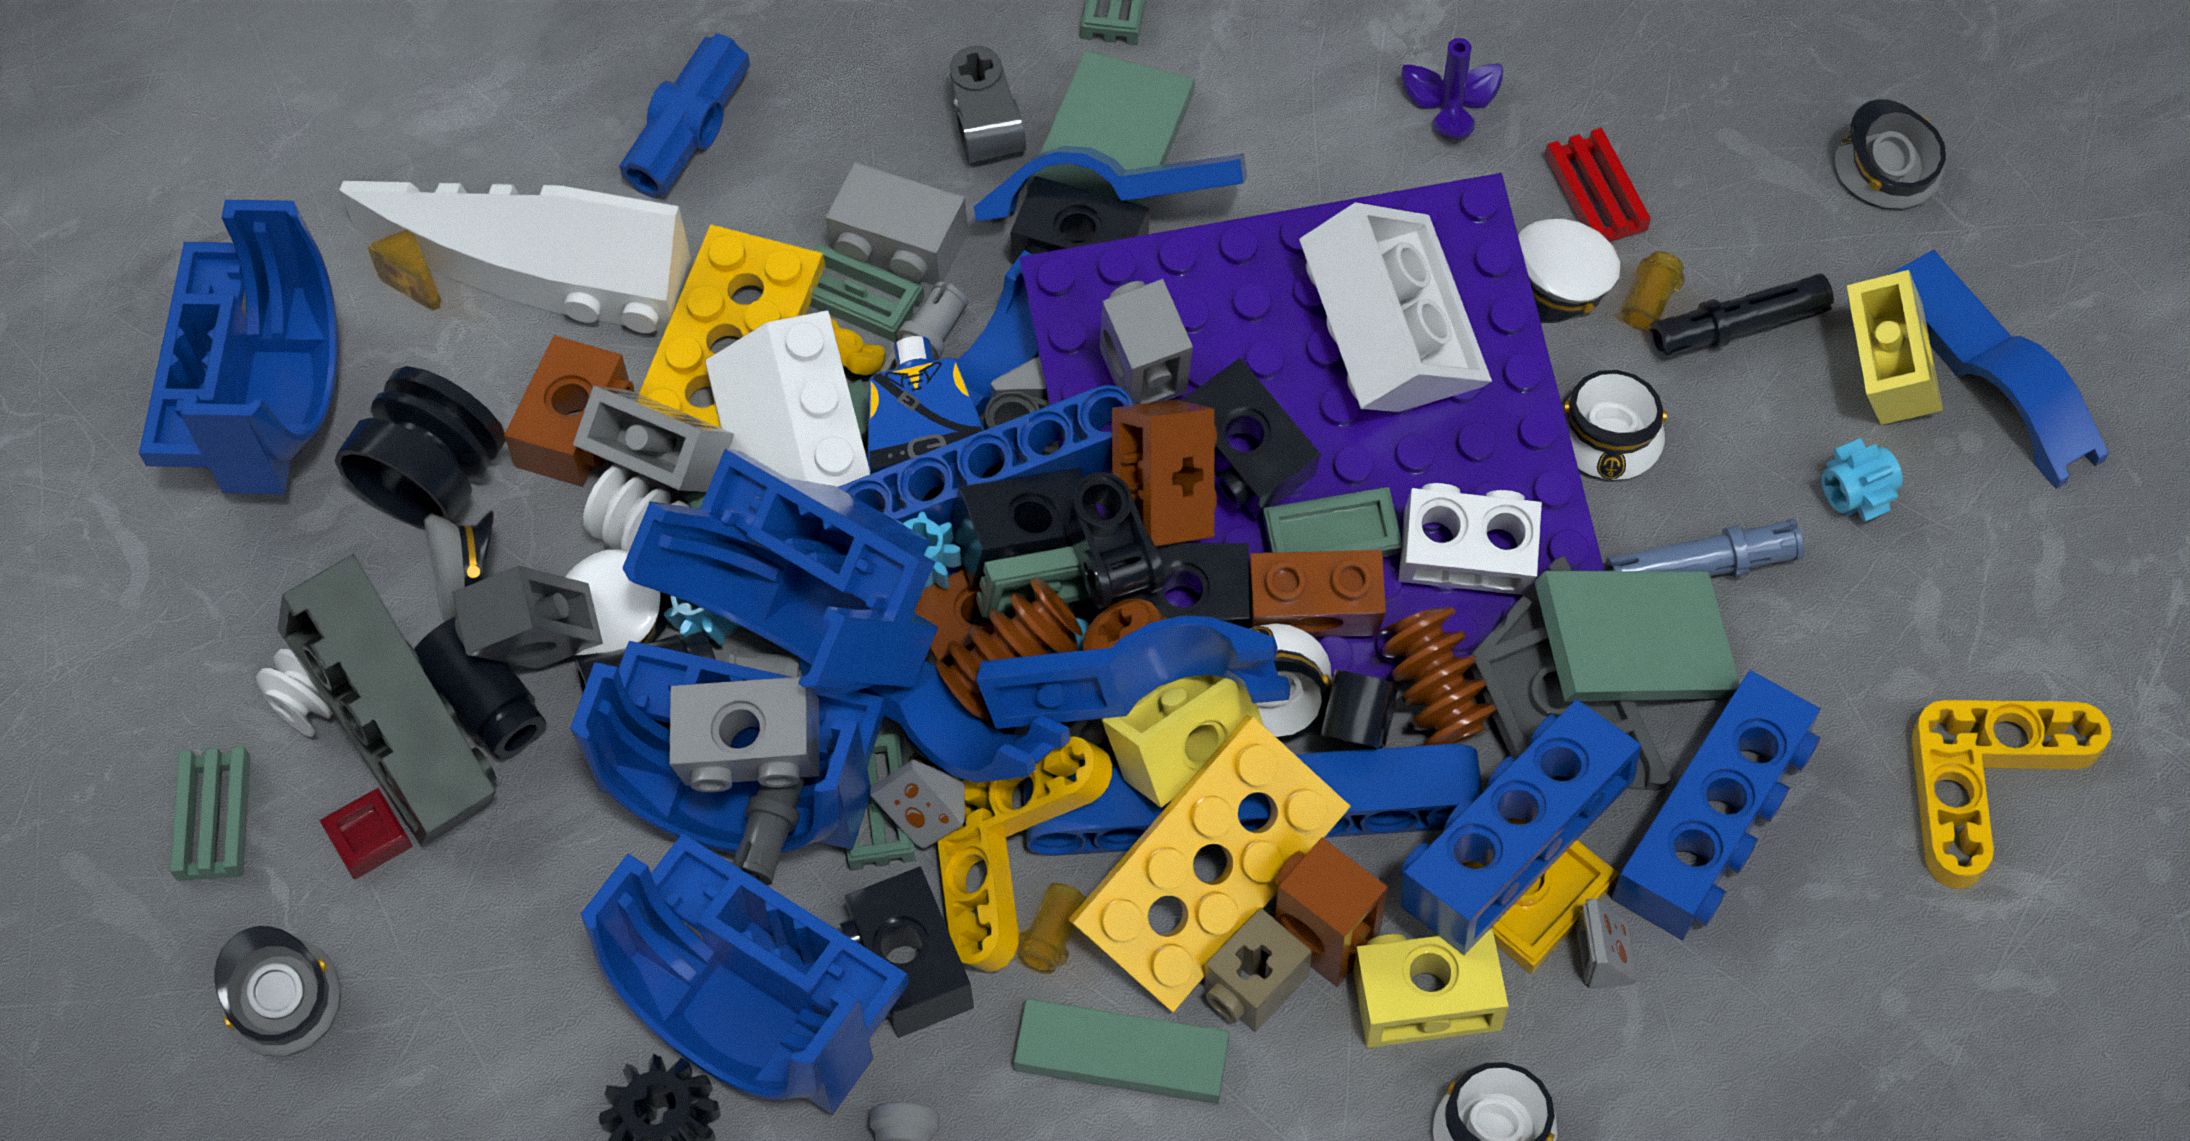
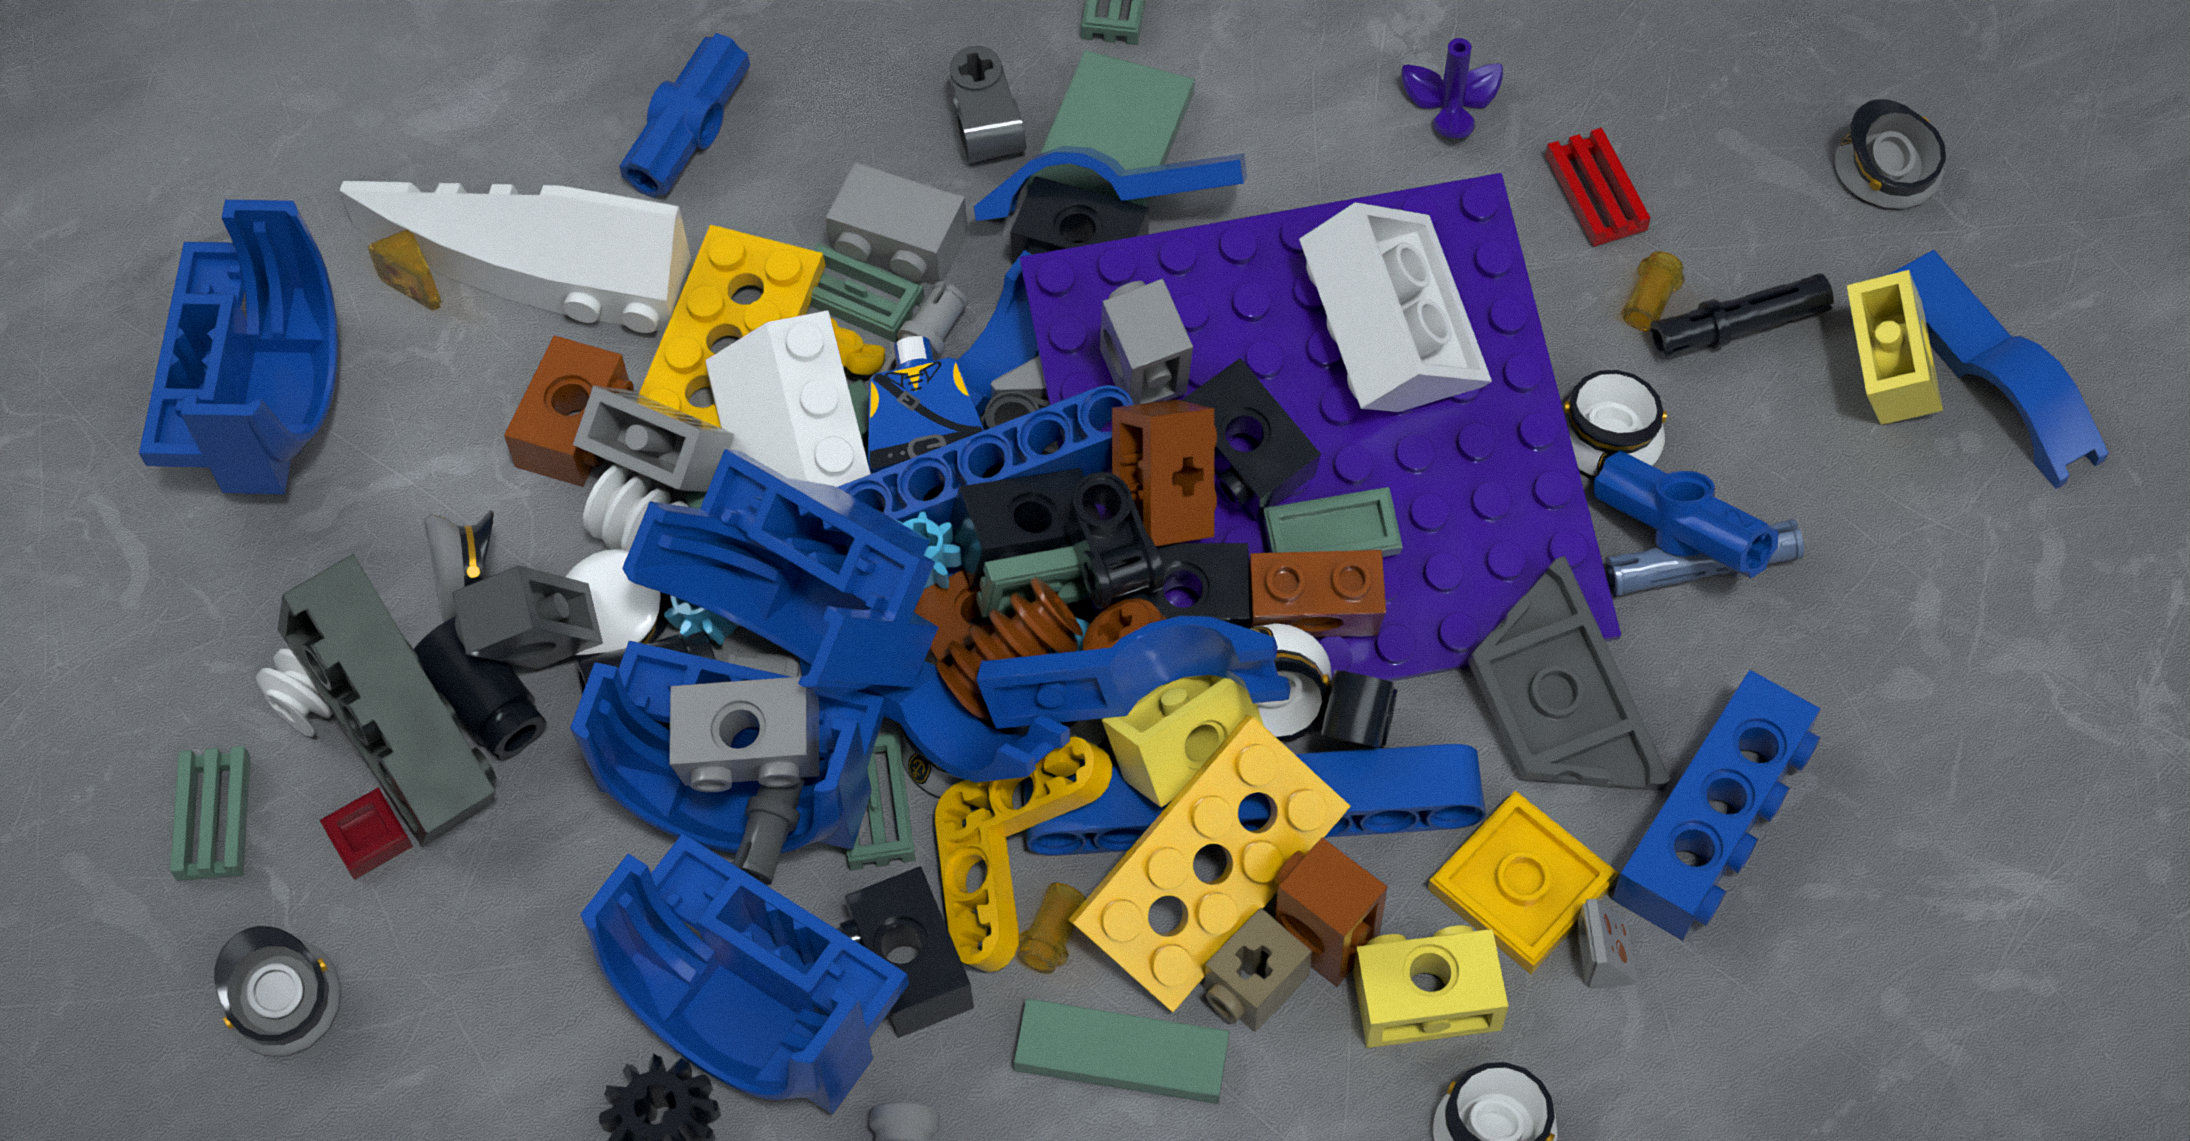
(420, 447): black wheel -> none
(922, 801): light grey slope -> none
(1437, 677): dark orange piece -> none
(1467, 902): blue brick -> none
(1470, 557): white brick -> none
(1567, 267): white piece -> none
(1636, 635): sand green tile -> none
(1686, 514): none -> blue piece
(1862, 480): medium azure gear -> none
(1966, 763): yellow beam -> none

